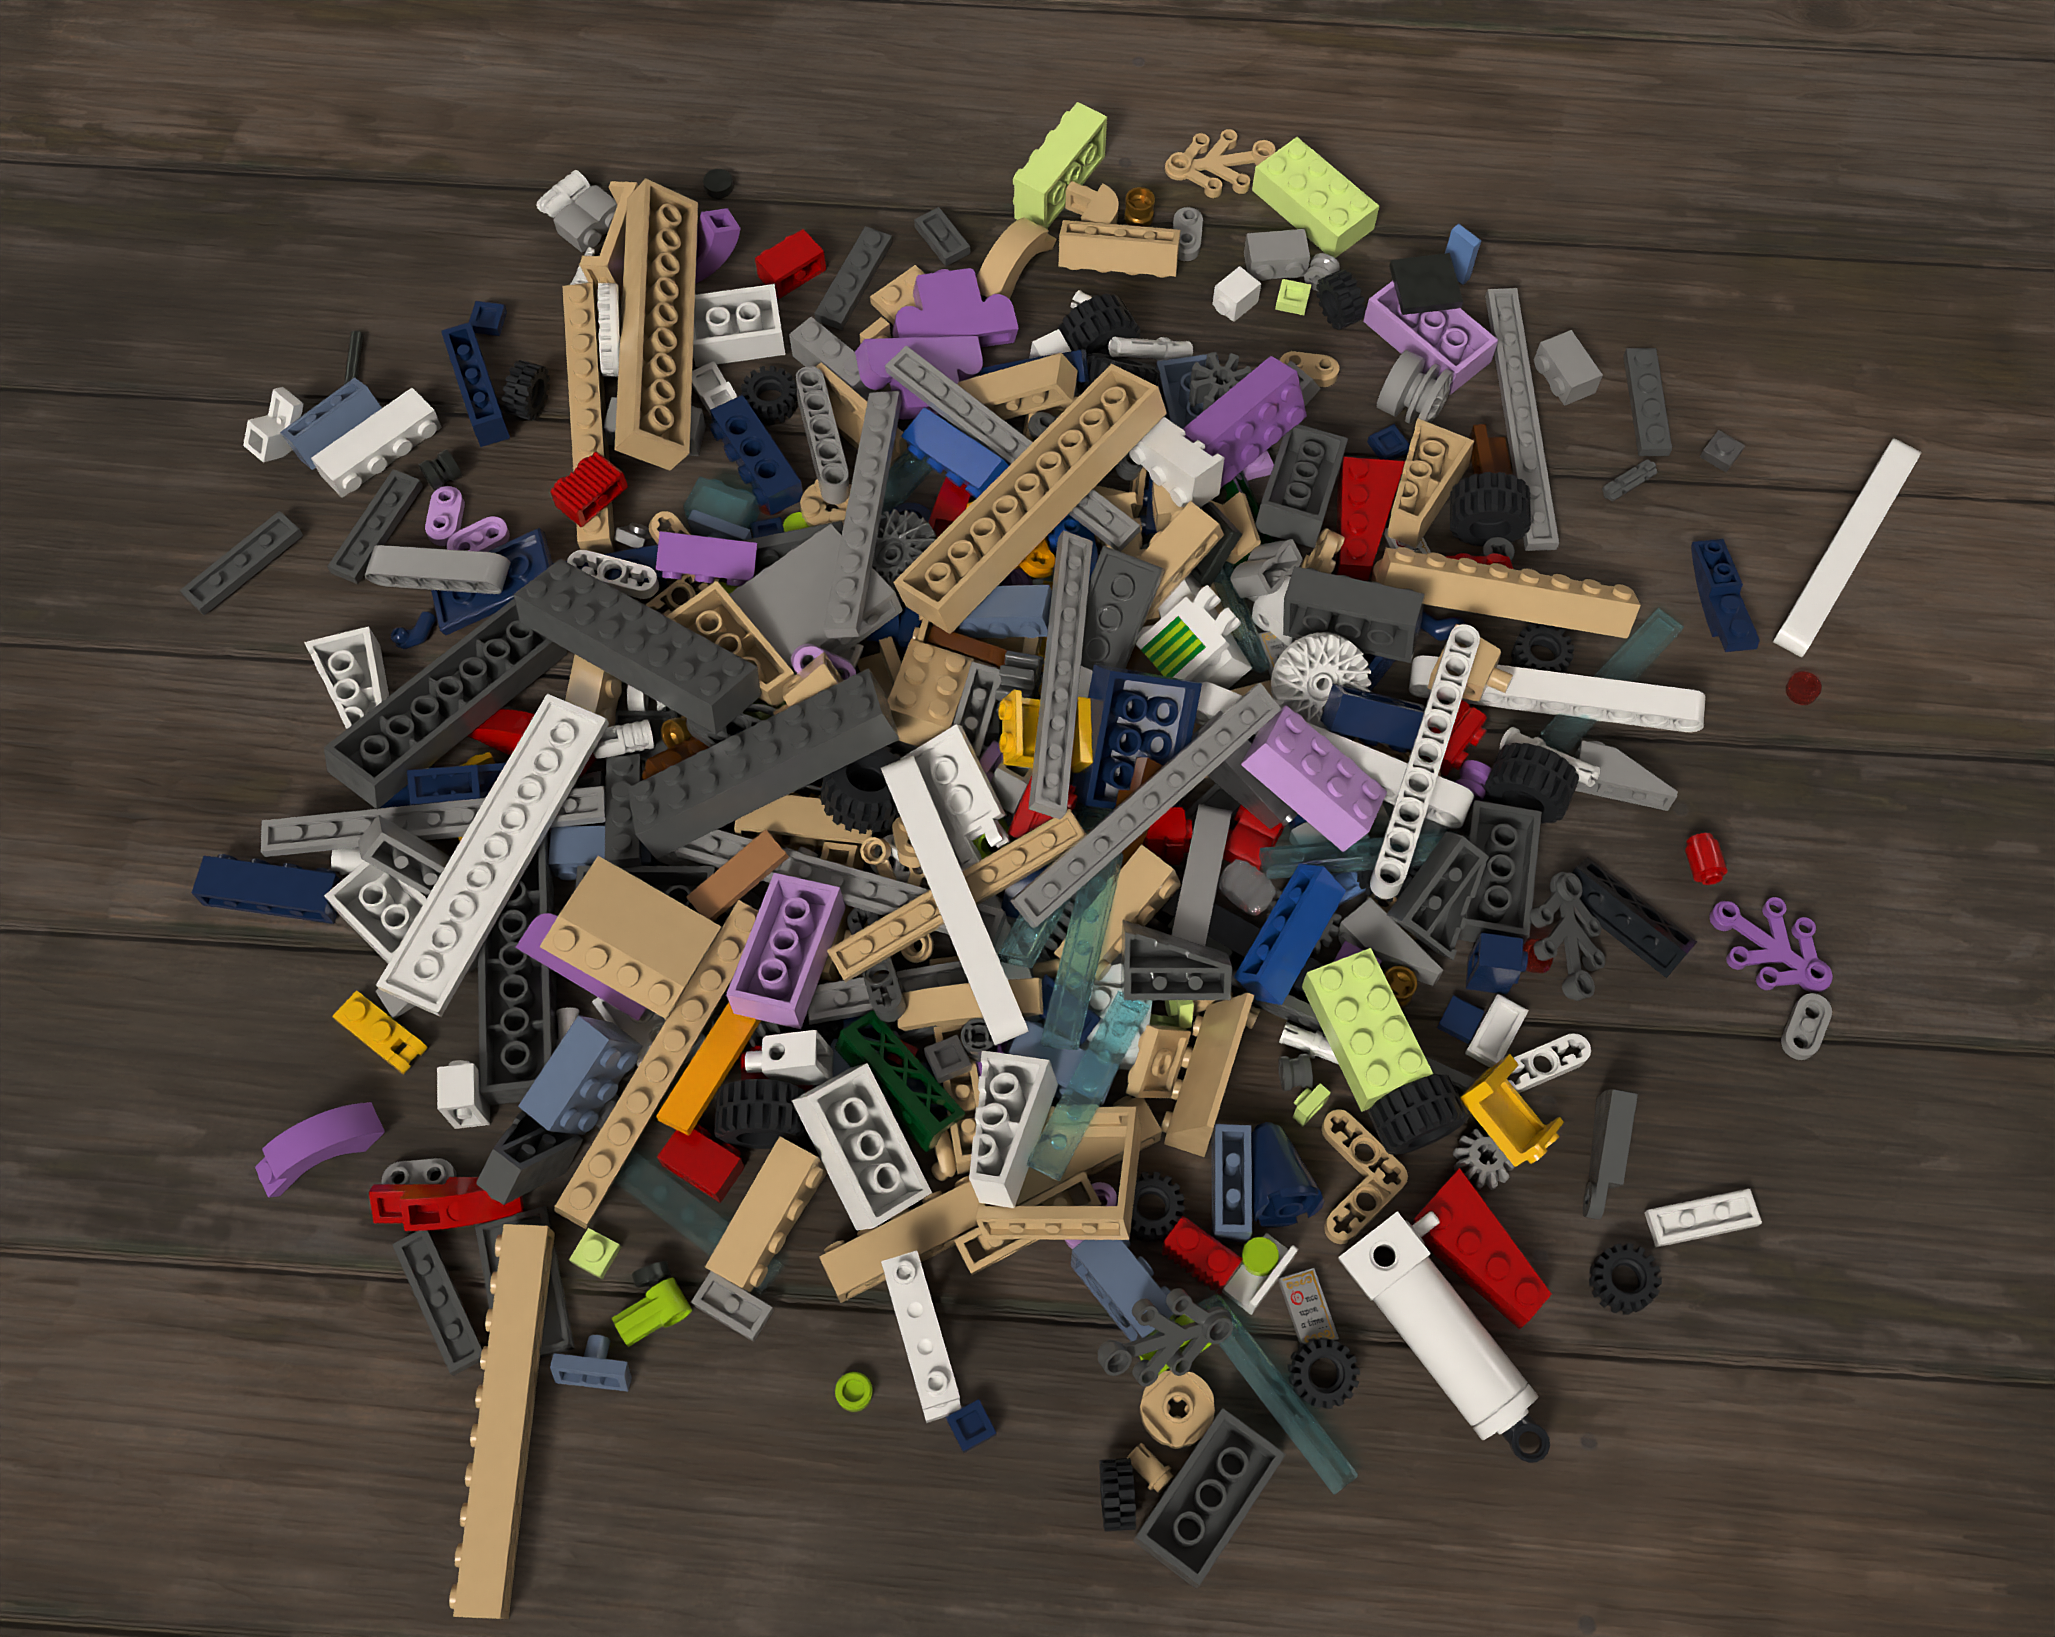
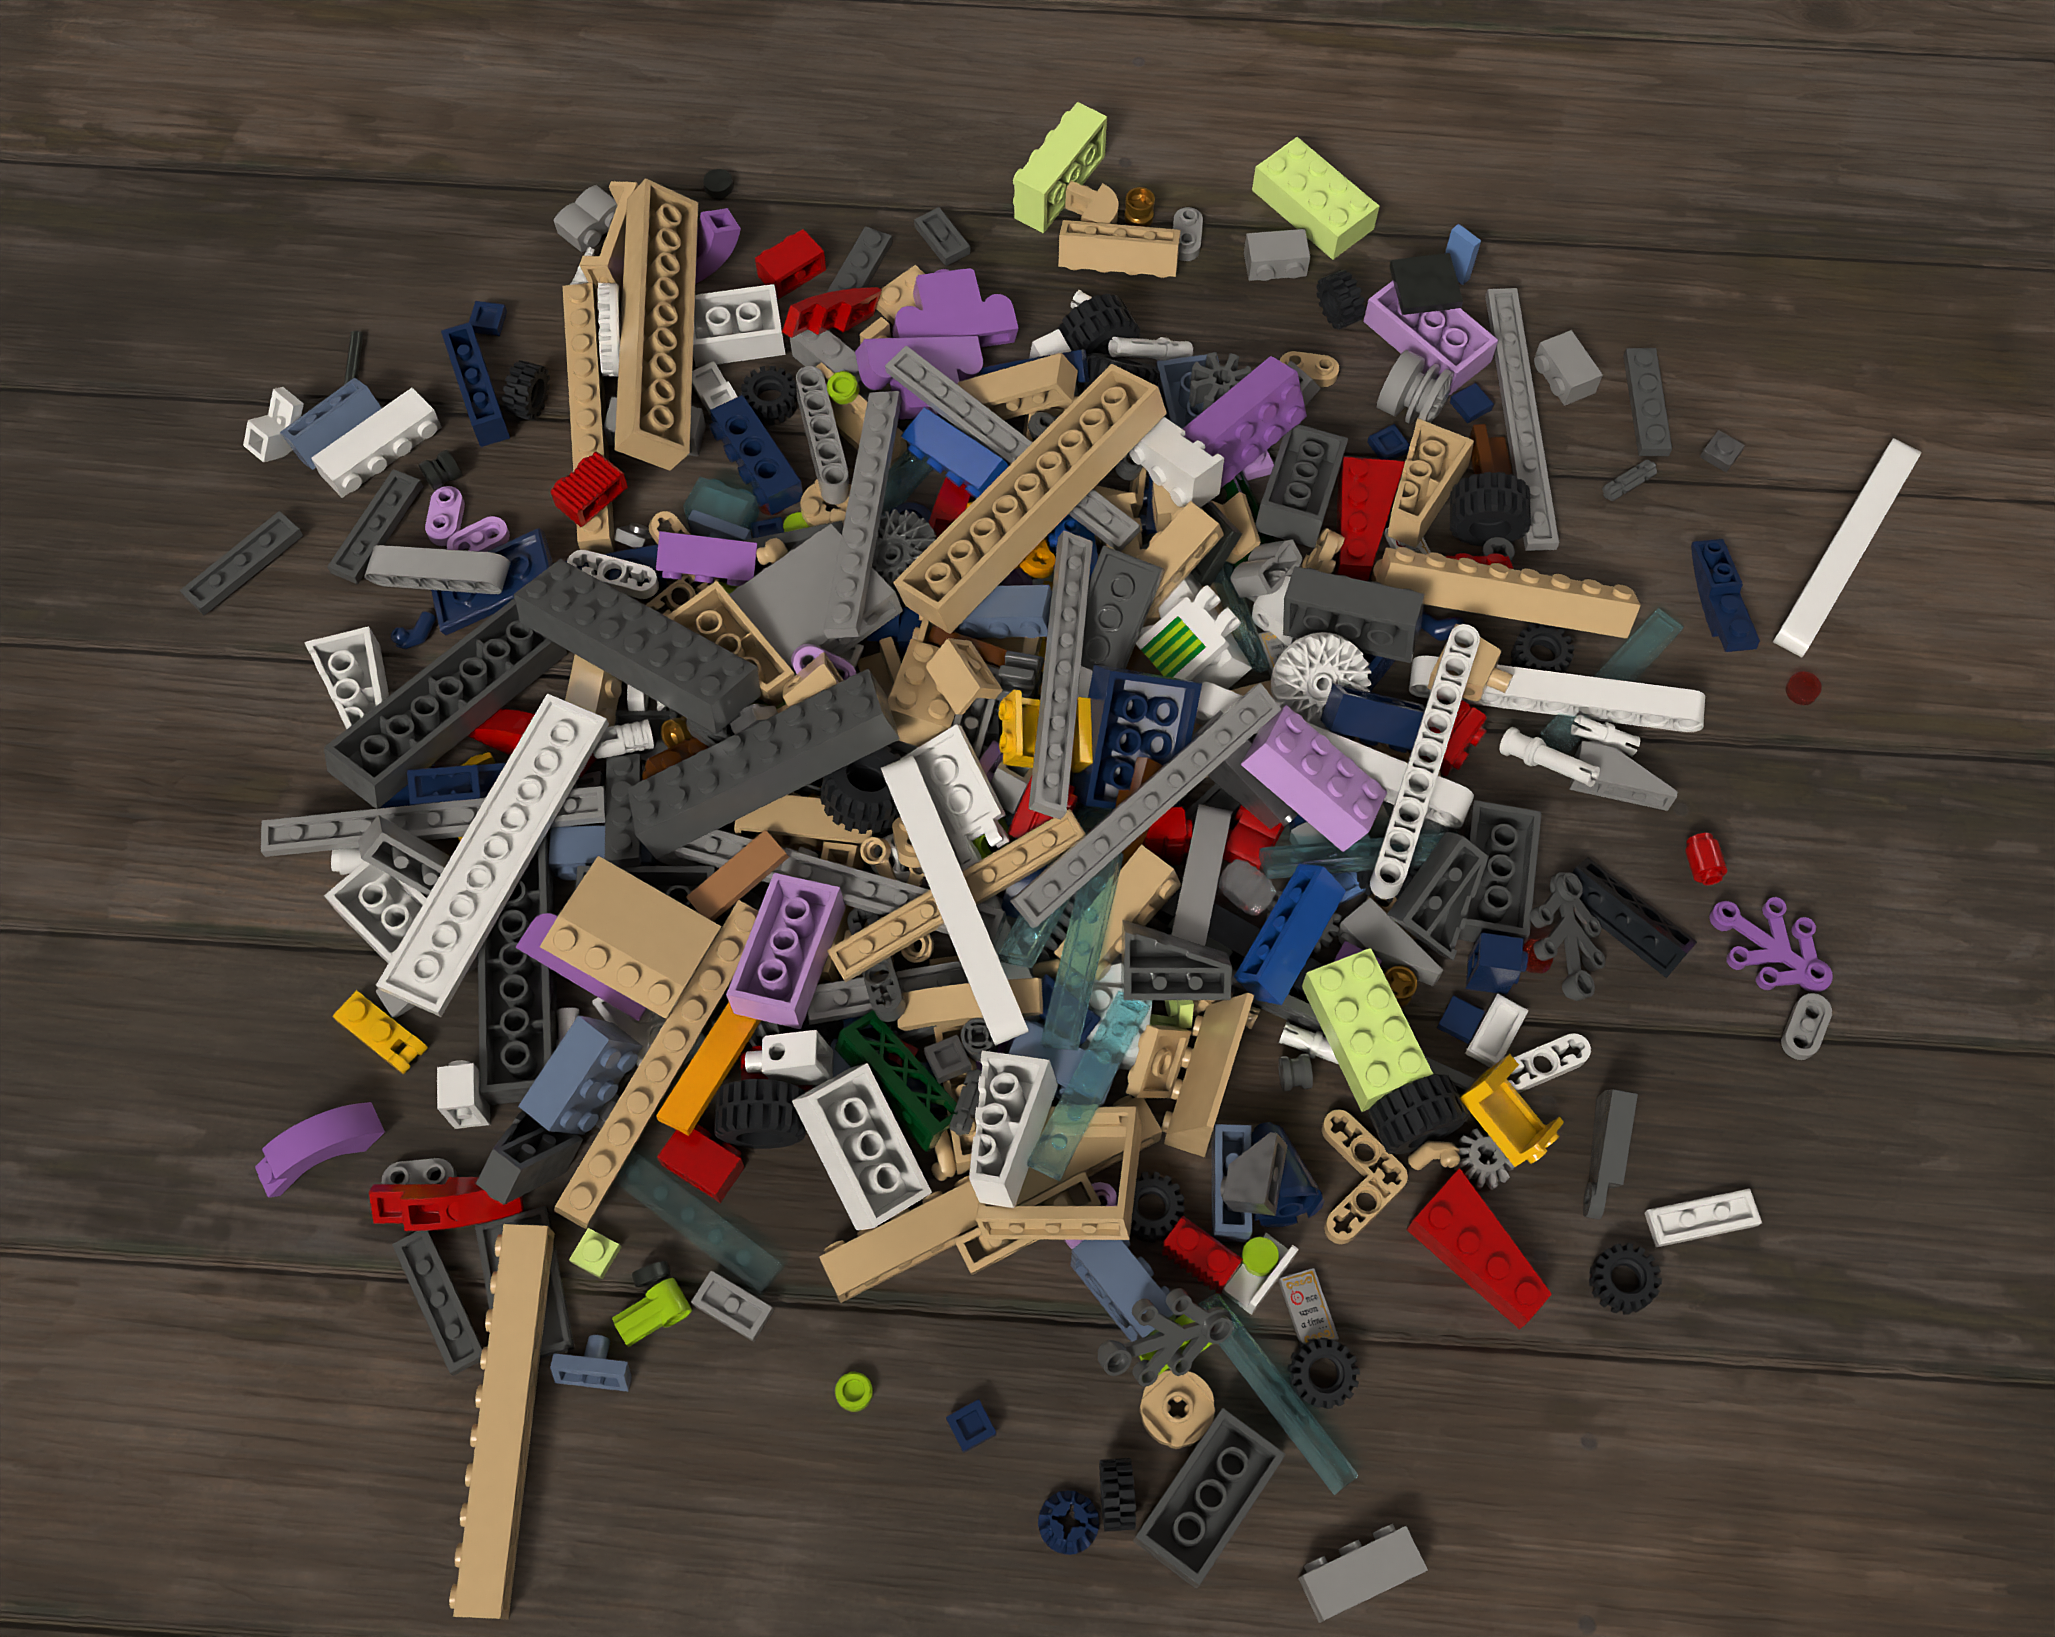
(265, 888): dark blue brick -> none
(563, 194): white hinge -> none
(751, 716): none -> flat silver plate
(767, 1214): tan wedge -> none
(772, 552): none -> tan arm
(832, 309): none -> red slope
(843, 387): none -> lime tile
(922, 1336): white fence -> none
(962, 675): none -> tan panel
(966, 1104): none -> dark grey axle
(1010, 255): tan arch -> none
(1052, 1531): none -> dark blue gear
(1150, 1468): tan pin -> none
(1184, 166): tan plant -> none
(1236, 294): white brick -> none
(1256, 1177): none -> flat silver slope
(1293, 297): yellowish green plate -> none
(1310, 1103): yellowish green plate -> none
(1321, 266): light grey wheel -> none
(1361, 1572): none -> light grey brick
(1430, 1150): none -> tan arm
(1445, 1332): white piece -> none
(1471, 403): none -> dark blue tile
(1474, 777): medium lavender wheel -> none
(1532, 780): black tyre -> none
(1606, 734): none -> white pin

